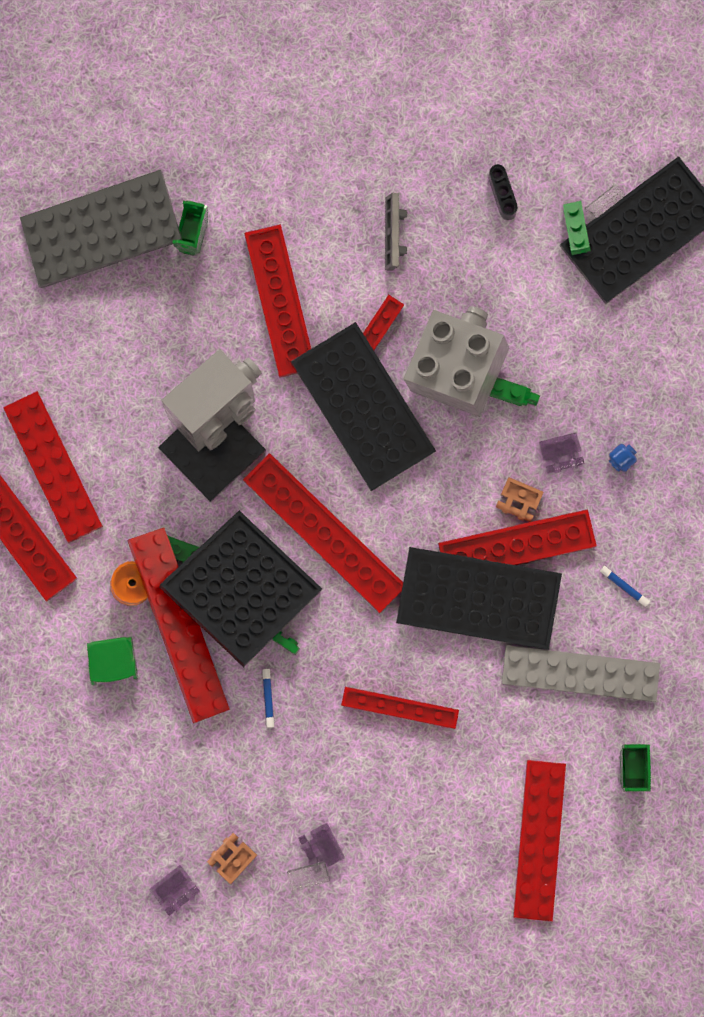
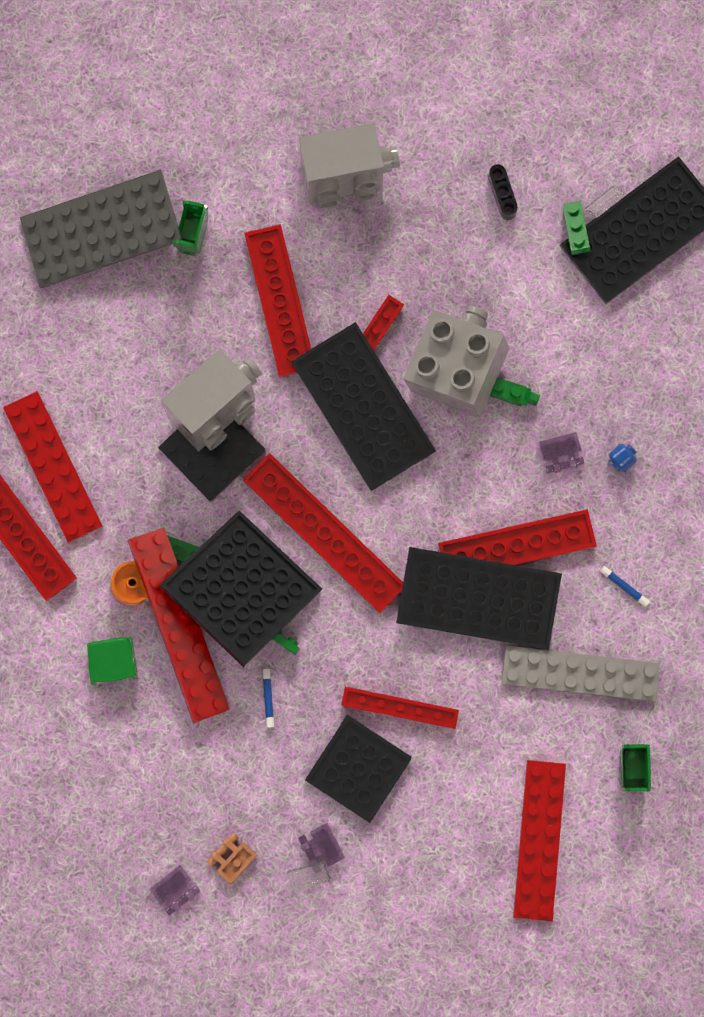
(345, 164): none -> light grey brick
(358, 768): none -> black plate
(392, 217): dark grey hinge -> none
(522, 494): nougat plate -> none

